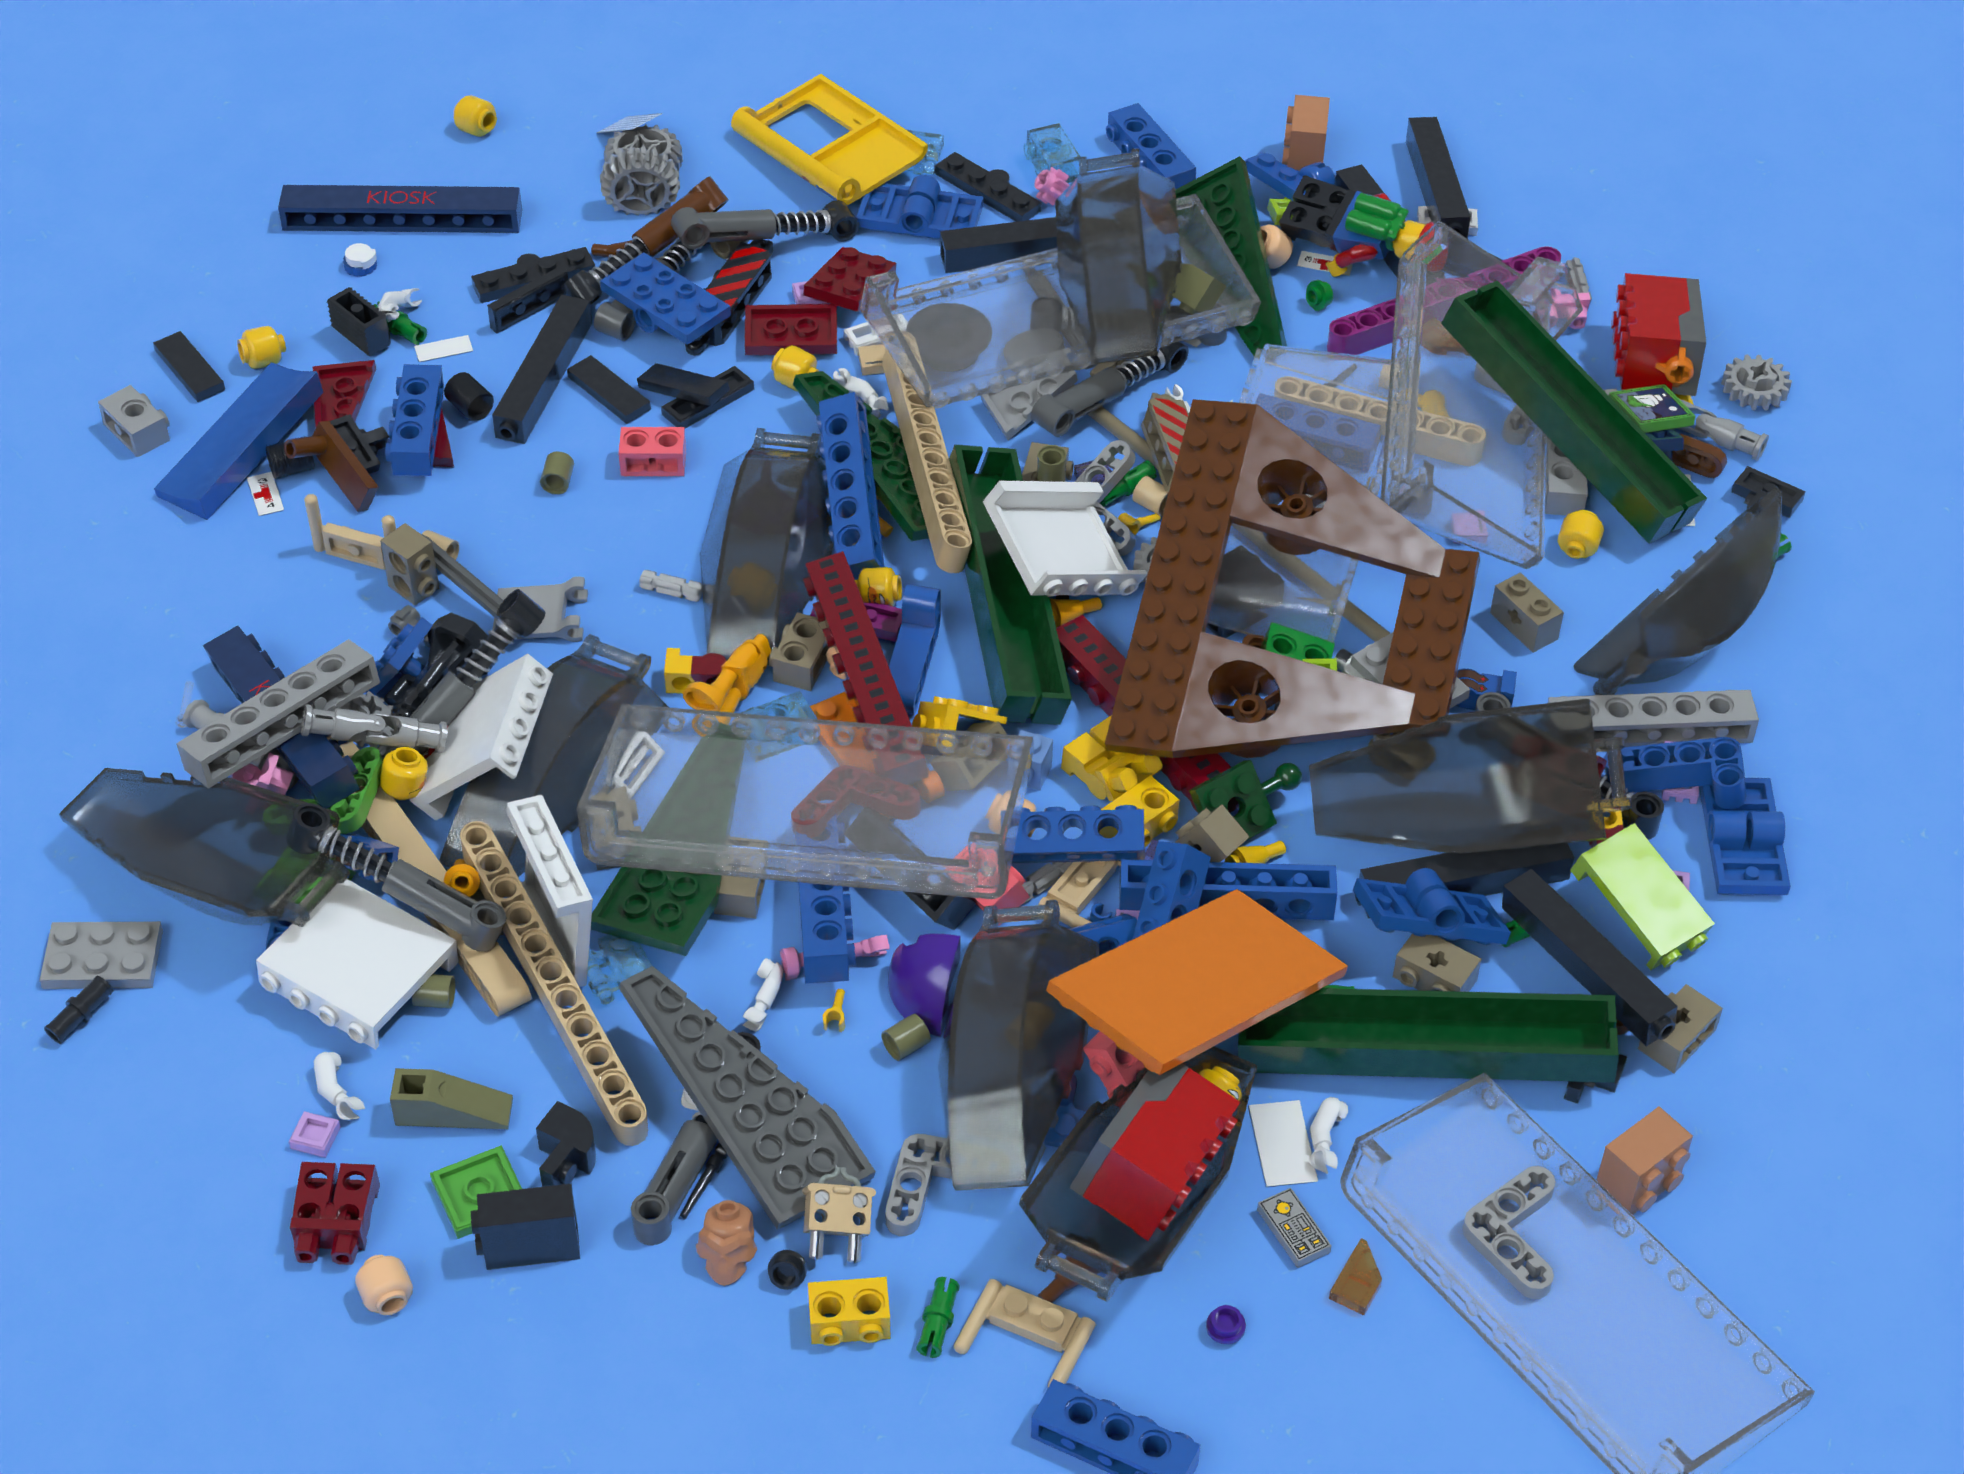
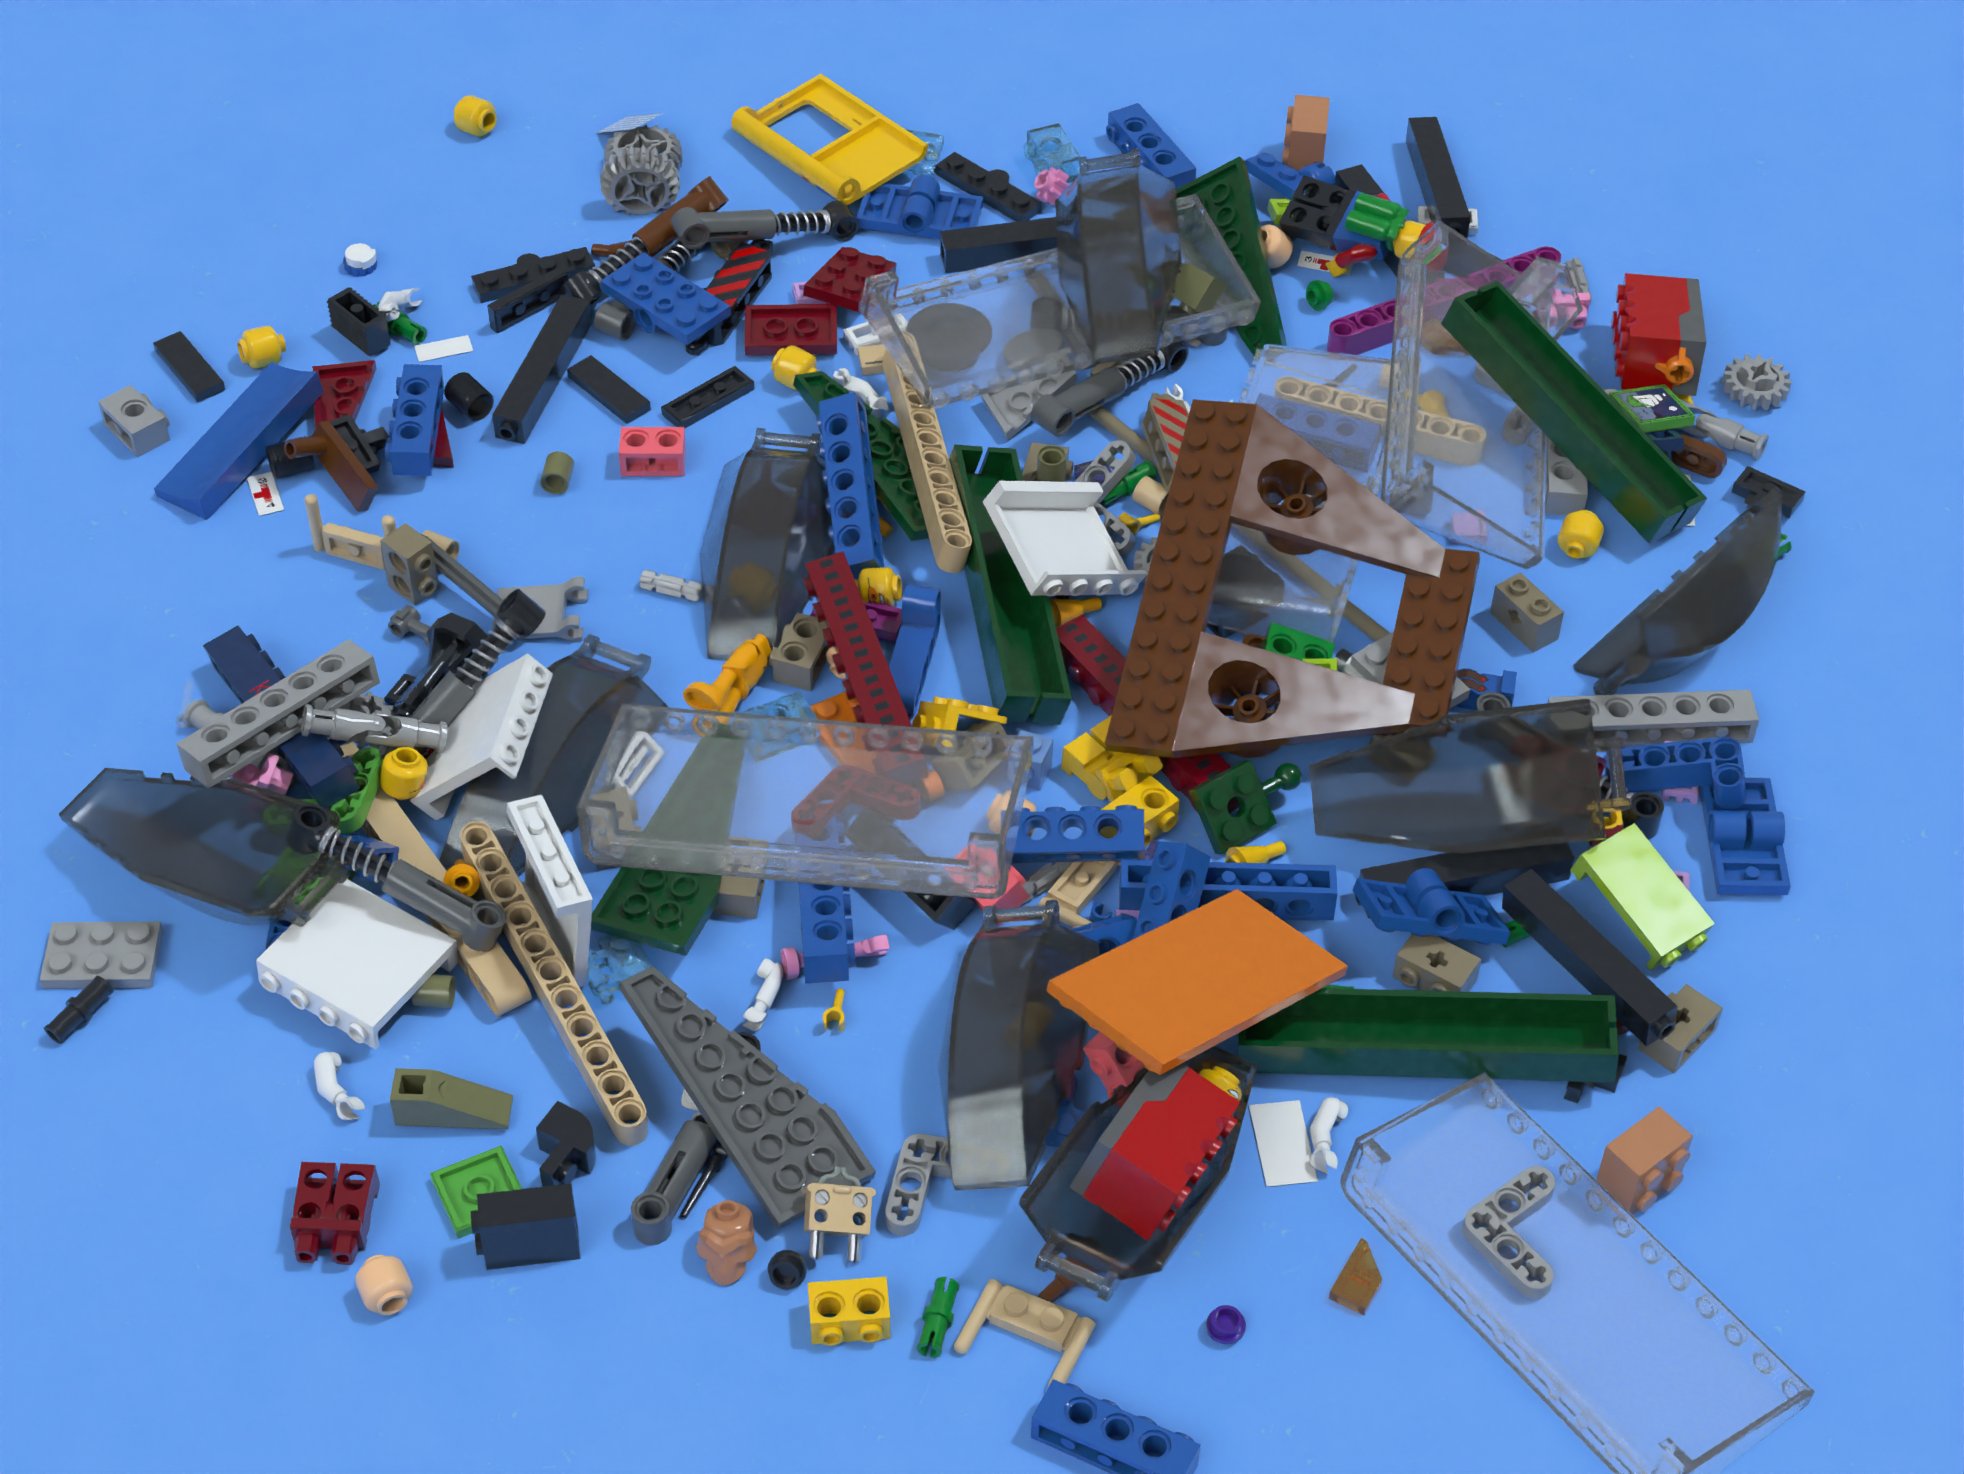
(314, 1134): lavender tile -> none
(399, 654): blue plate -> none
(400, 208): dark blue brick -> none
(683, 384): black tile -> none
(684, 669): leg -> none
(905, 1037): olive beam -> none
(923, 976): dark purple brick -> none
(1213, 833): dark tan brick -> none
(1294, 1227): tile -> none

